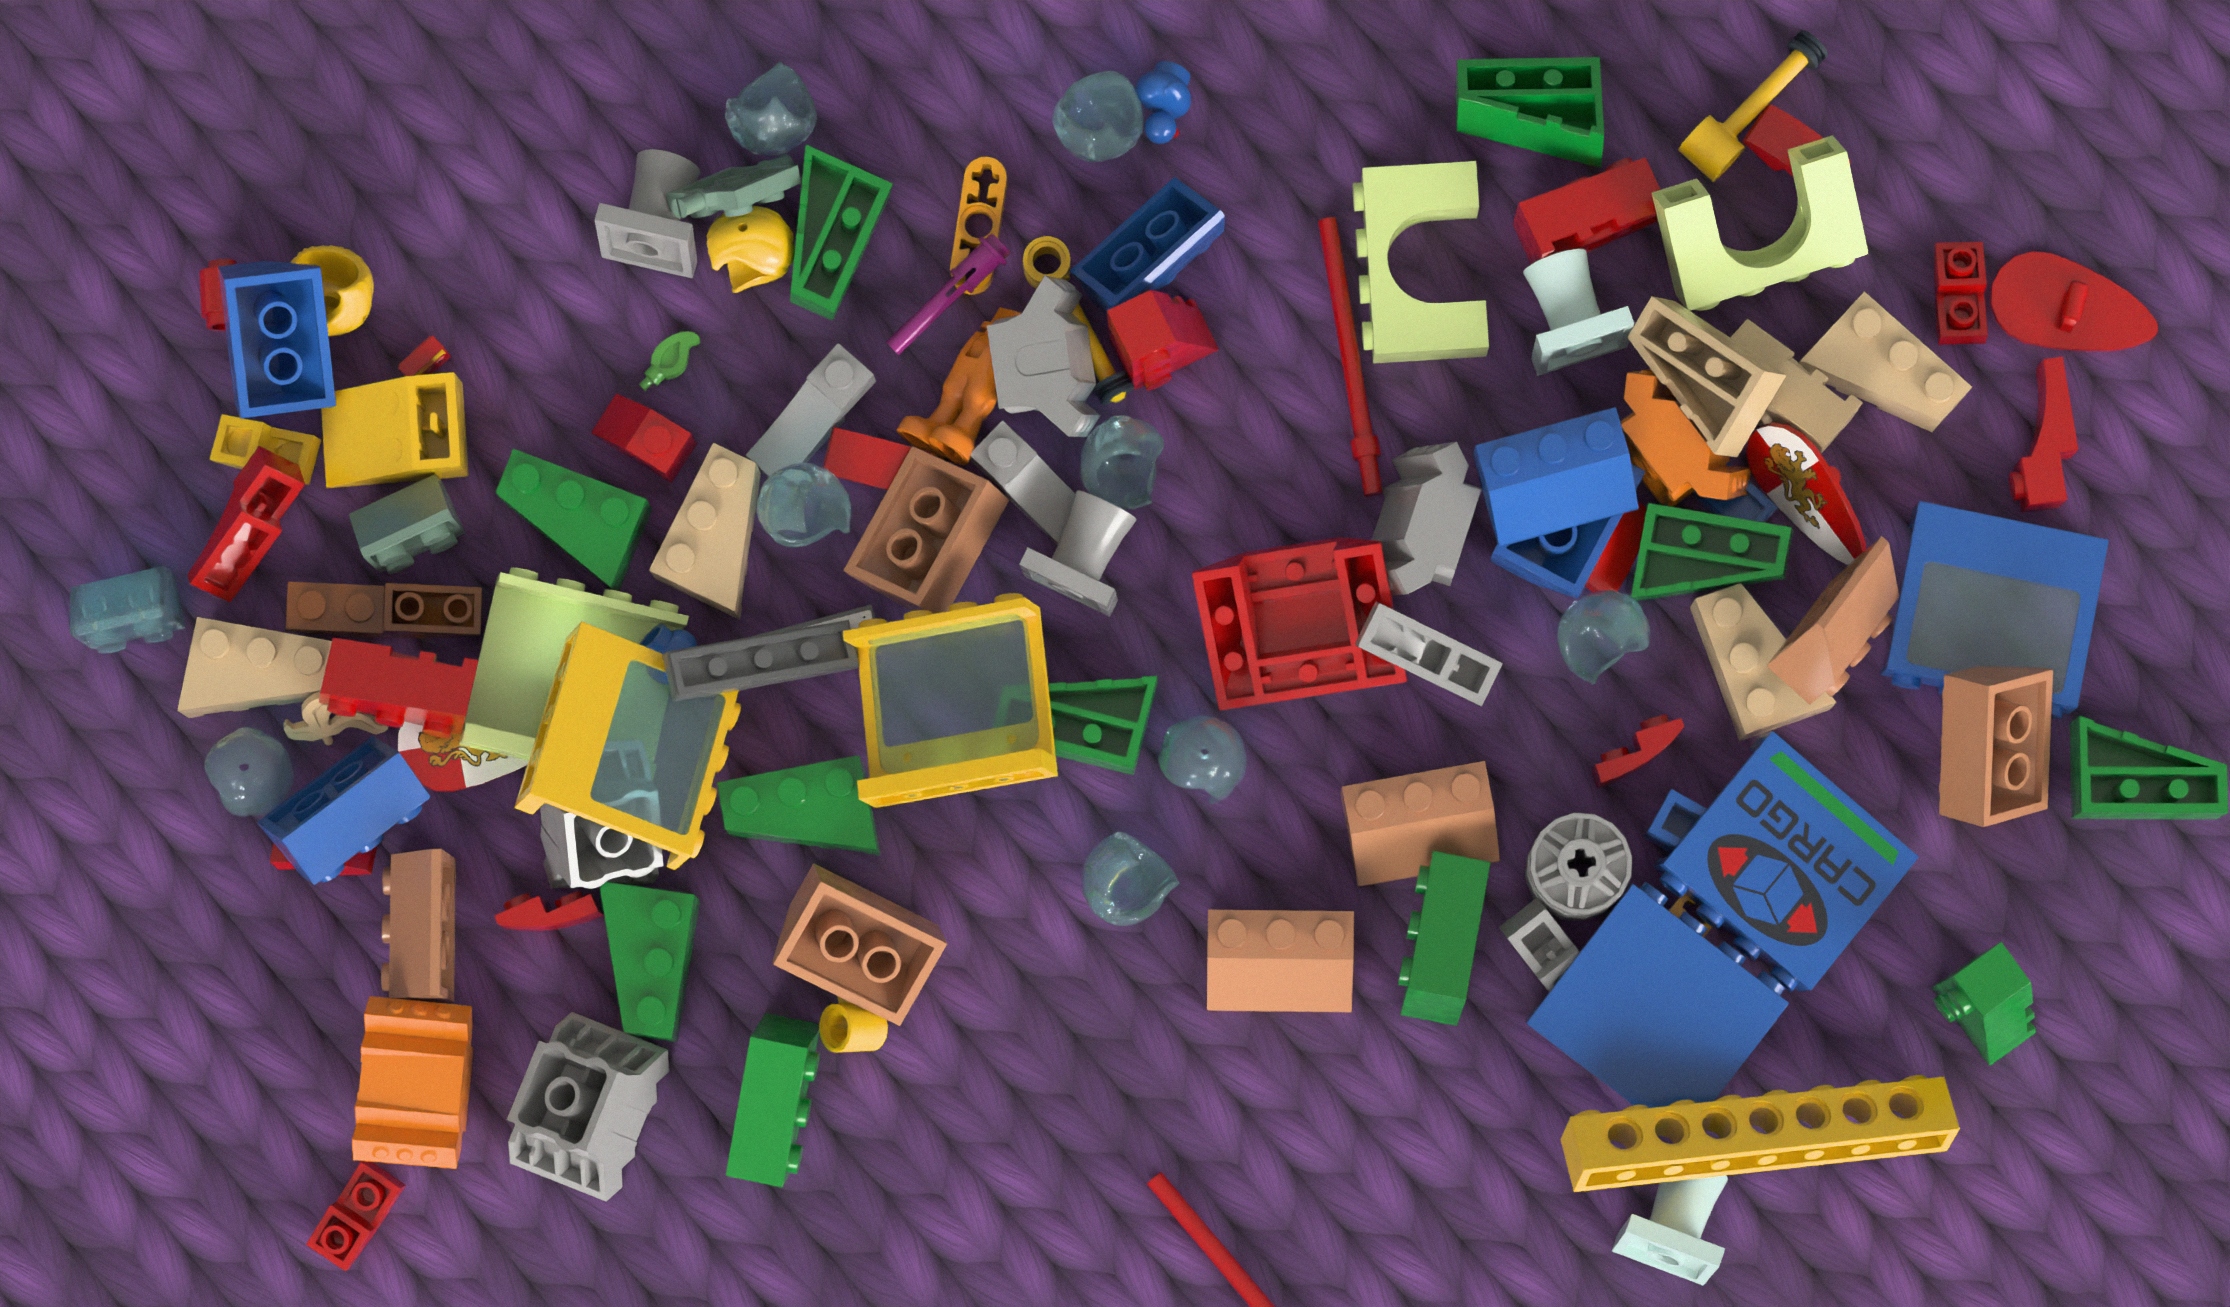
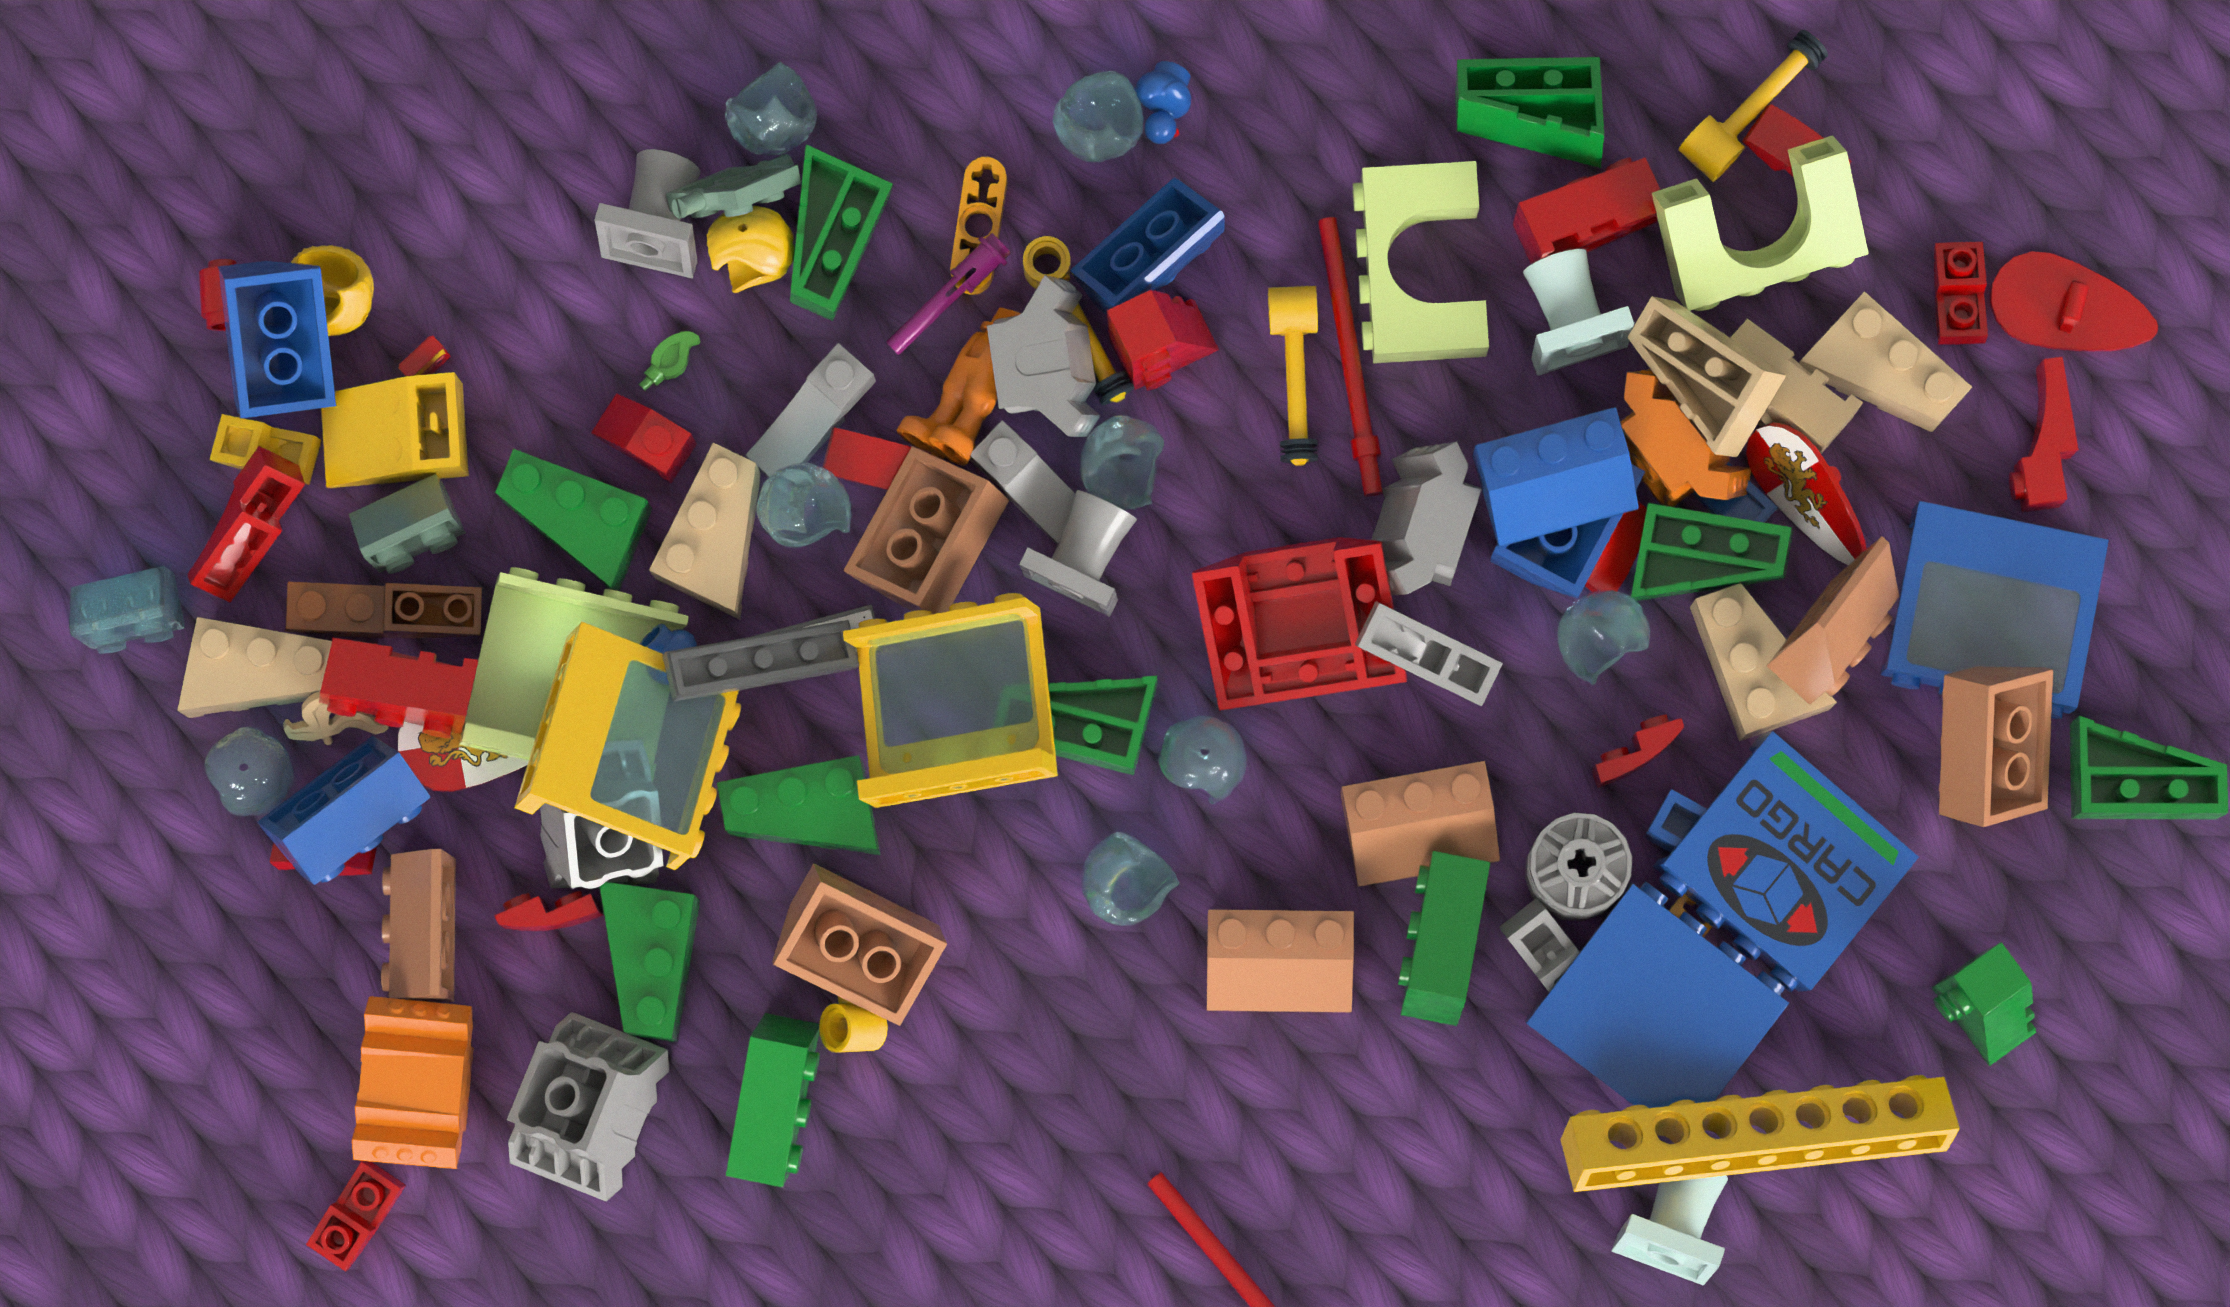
(1293, 315): none -> yellow piece

